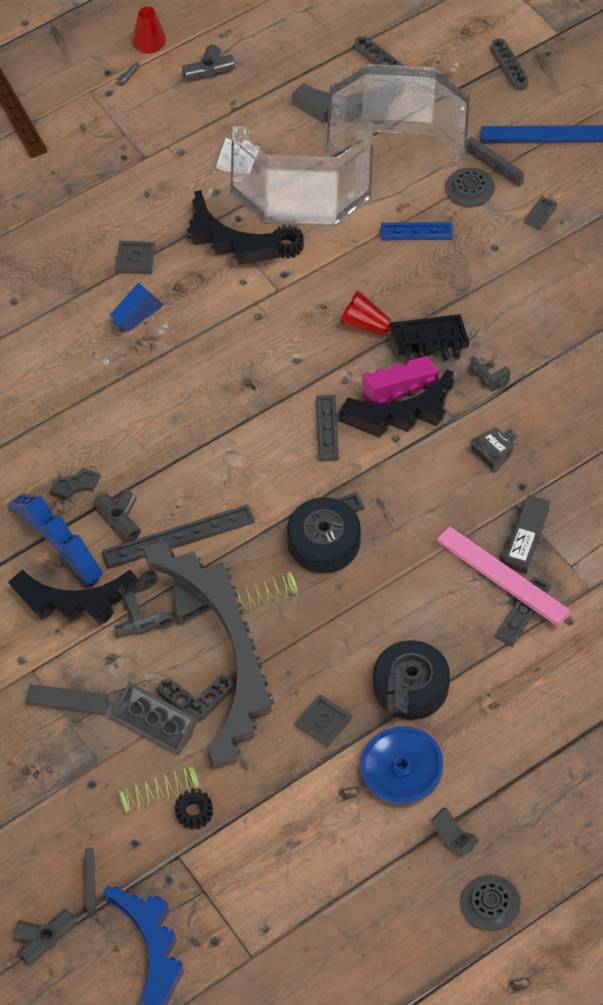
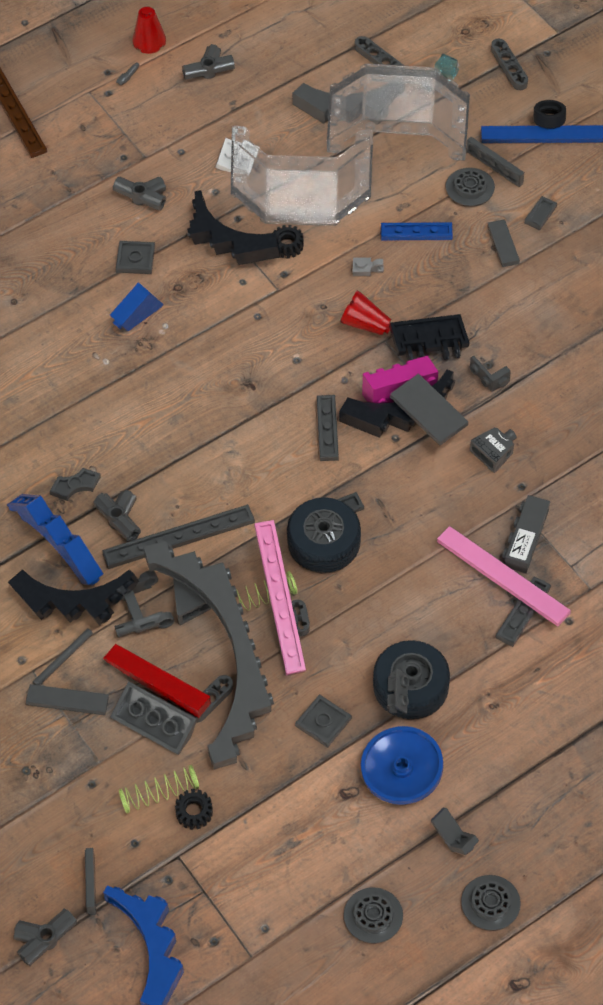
(63, 657): none -> dark grey bar
(142, 193): none -> dark grey piece
(158, 680): none -> red slope
(280, 597): none -> bright pink tile
(303, 617): none -> dark grey beam
(364, 266): none -> light grey plate
(373, 912): none -> dark grey wheel
(429, 409): none -> dark grey tile
(447, 66): none -> clear light blue brick
(503, 243): none -> dark grey tile
(547, 107): none -> black tyre

